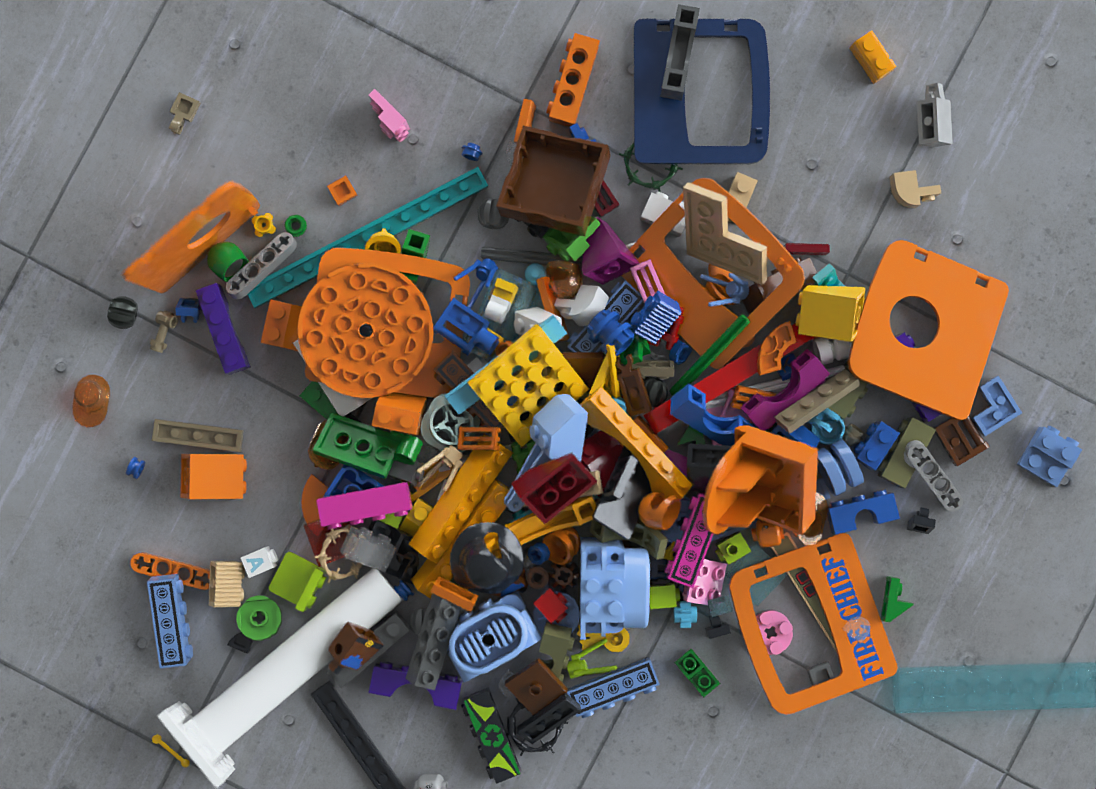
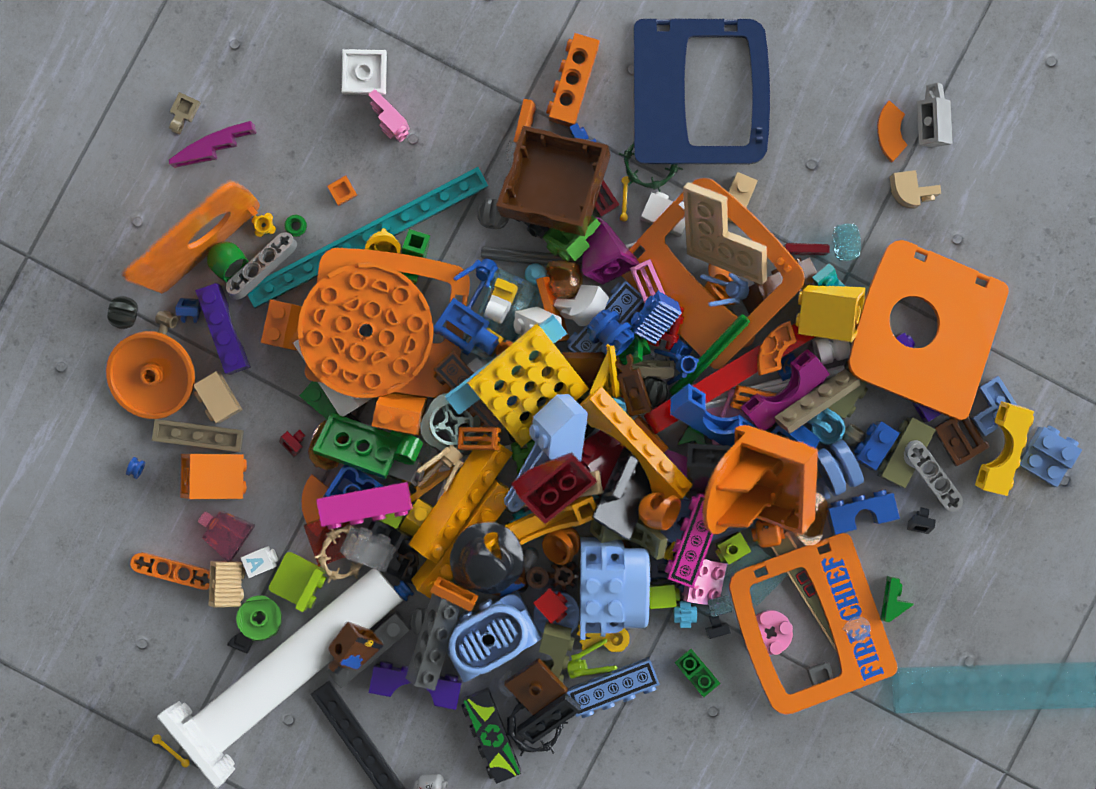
(91, 400): clear orange piece -> none
(150, 375): none -> orange dish
(169, 620): medium blue brick -> none
(206, 147): none -> magenta slope
(217, 397): none -> tan brick
(225, 533): none -> clear pink torso
(292, 443): none -> dark red tile
(363, 71): none -> white plate
(471, 151): blue plate -> none
(538, 553): blue bush -> none
(624, 217): none -> yellow hinge
(679, 52): dark grey arch -> none
(684, 364): none -> blue plant
(846, 242): none -> clear light blue gear
(872, 57): light orange brick -> none
(889, 131): none -> orange tile
(999, 474): none -> yellow arch

